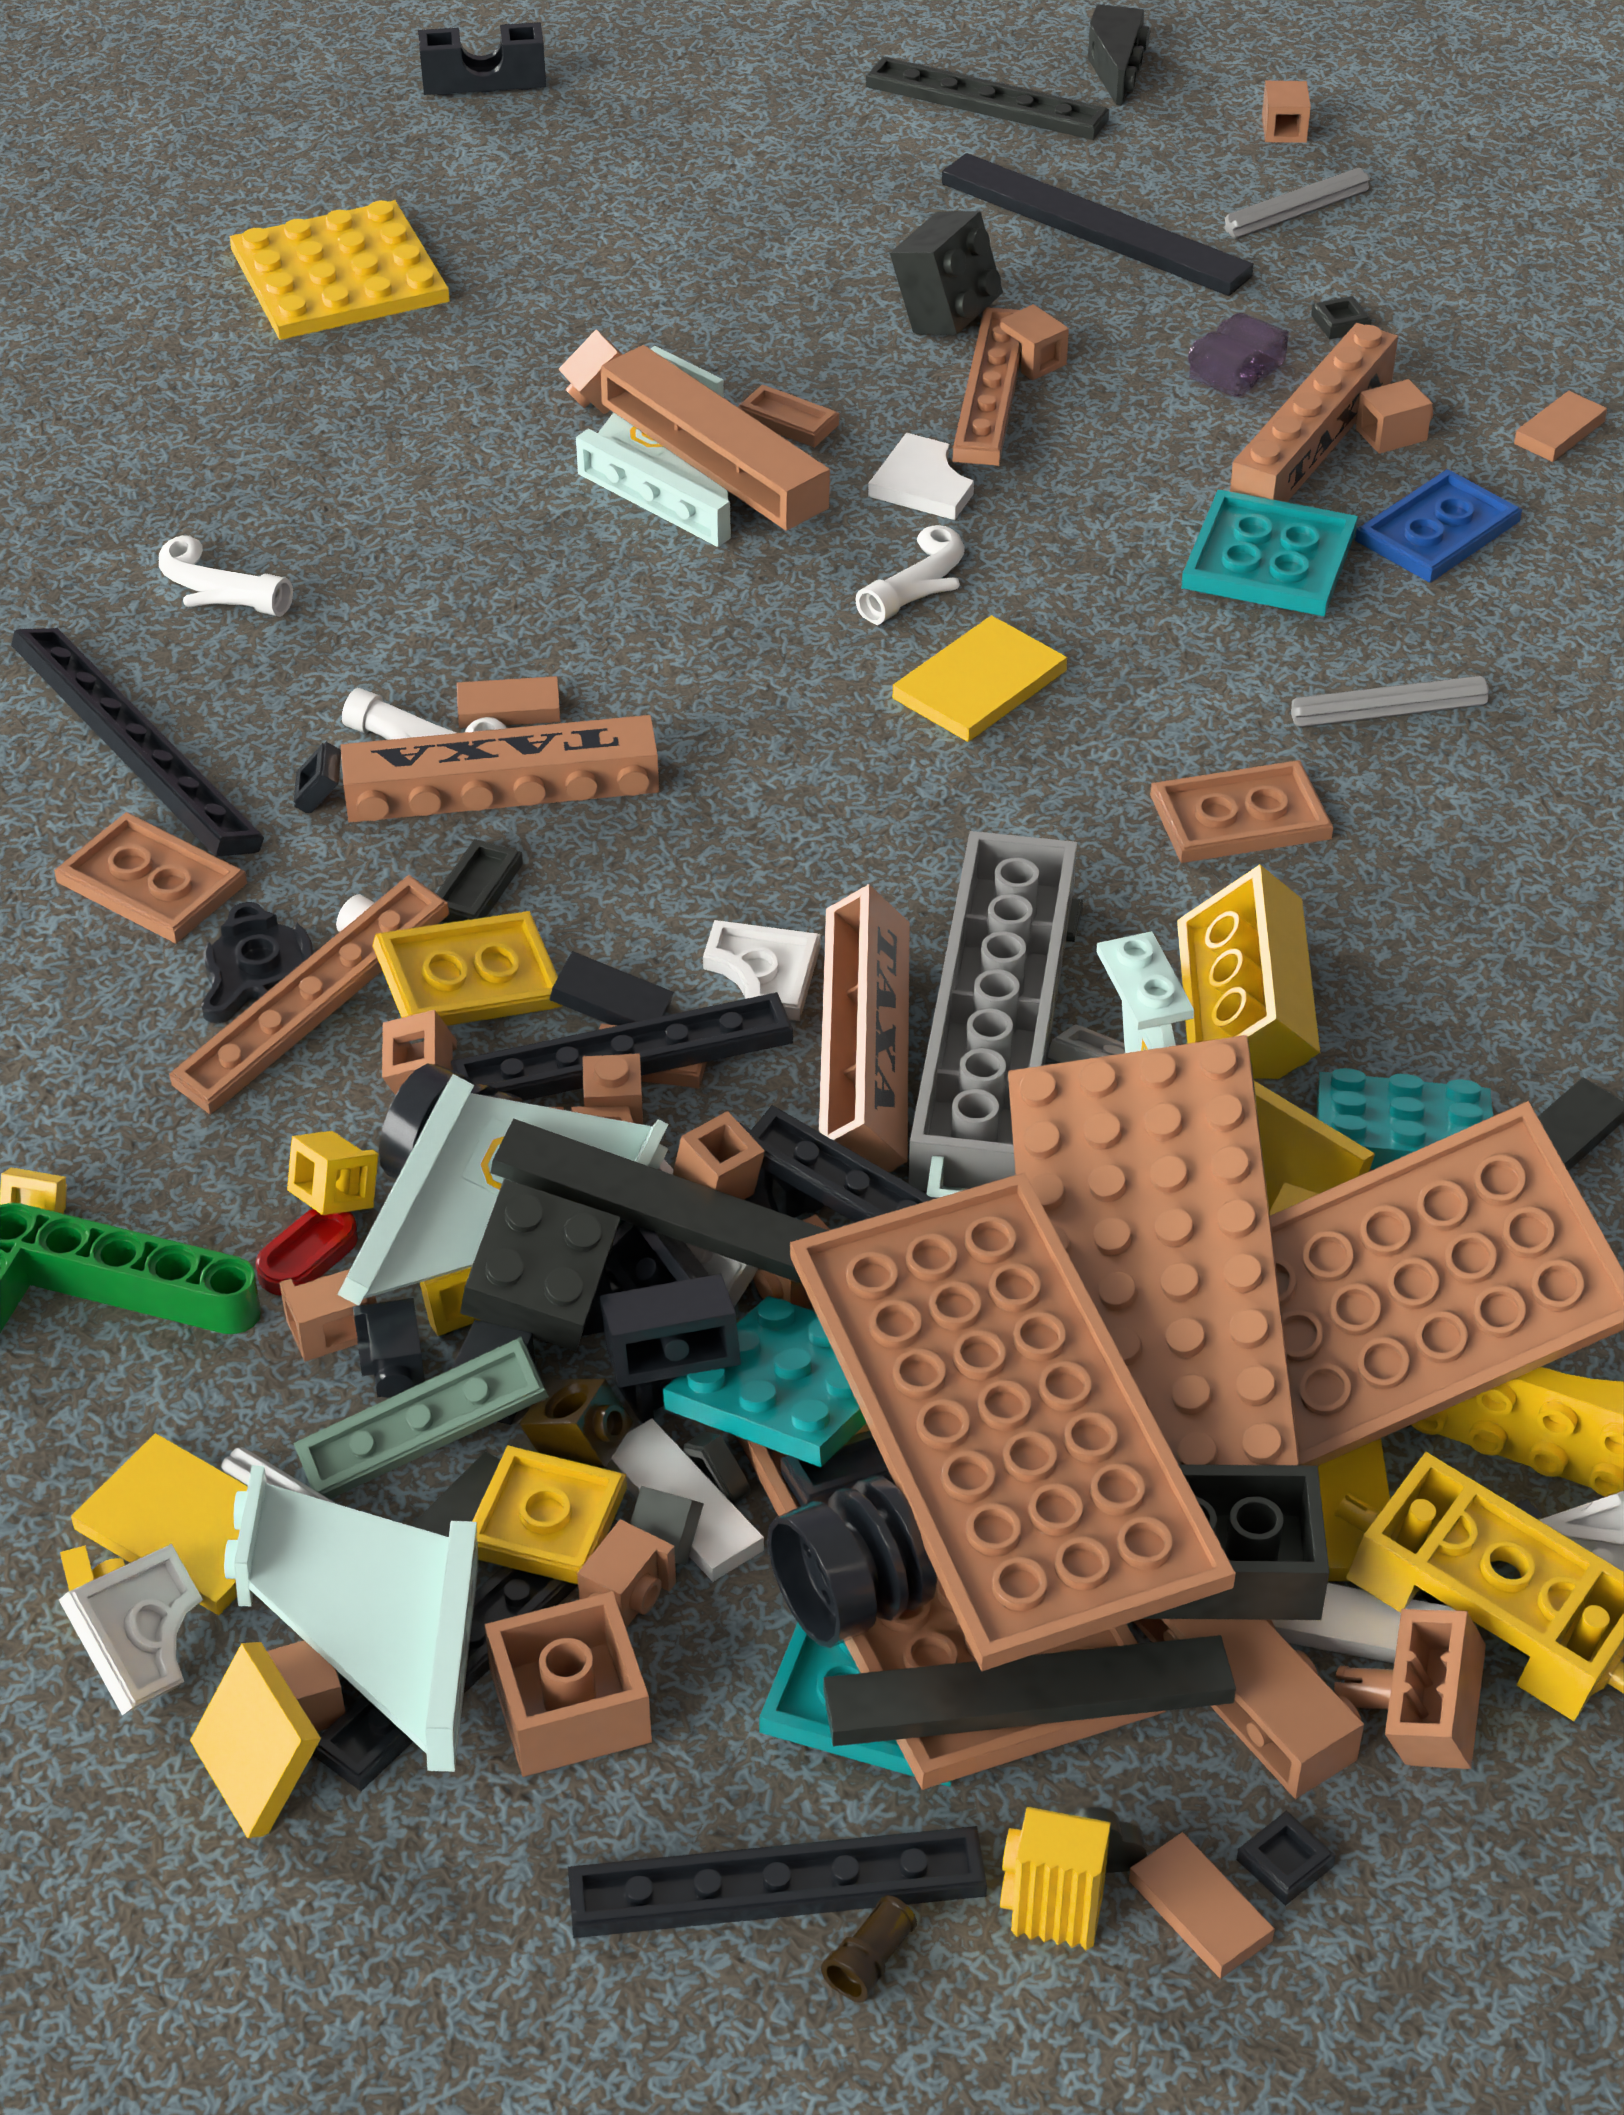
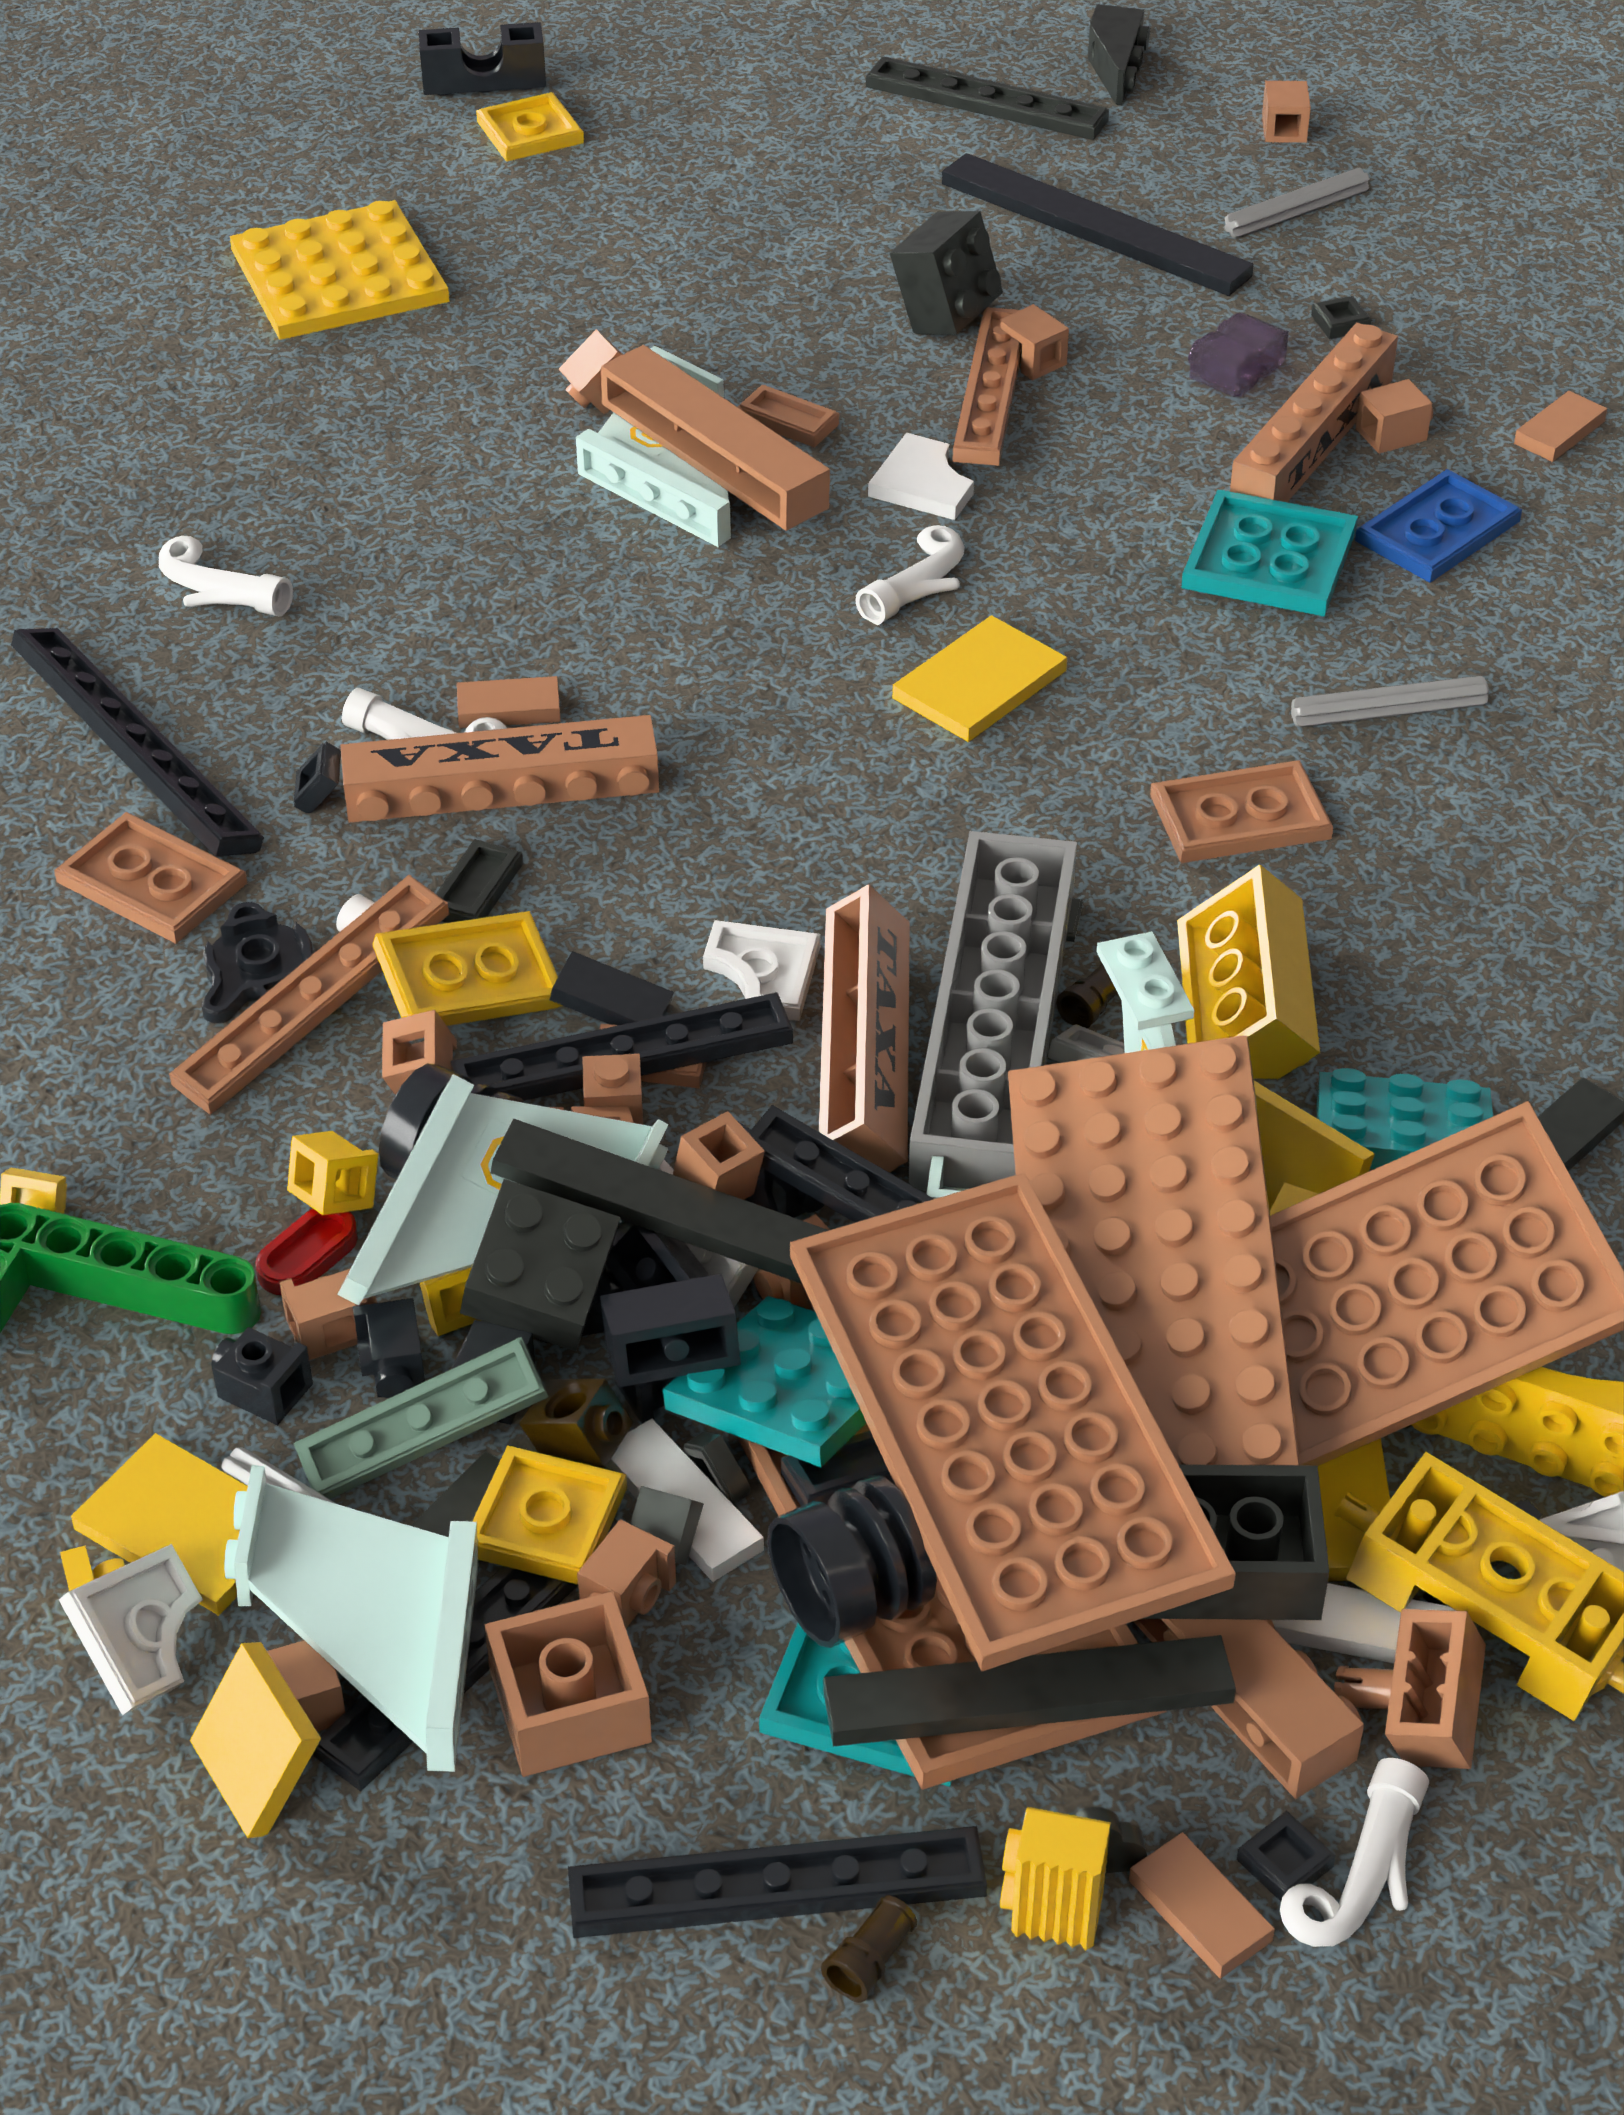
(261, 1374): none -> black brick
(529, 126): none -> yellow tile
(1086, 998): none -> dark brown pin
(1380, 1856): none -> white plant

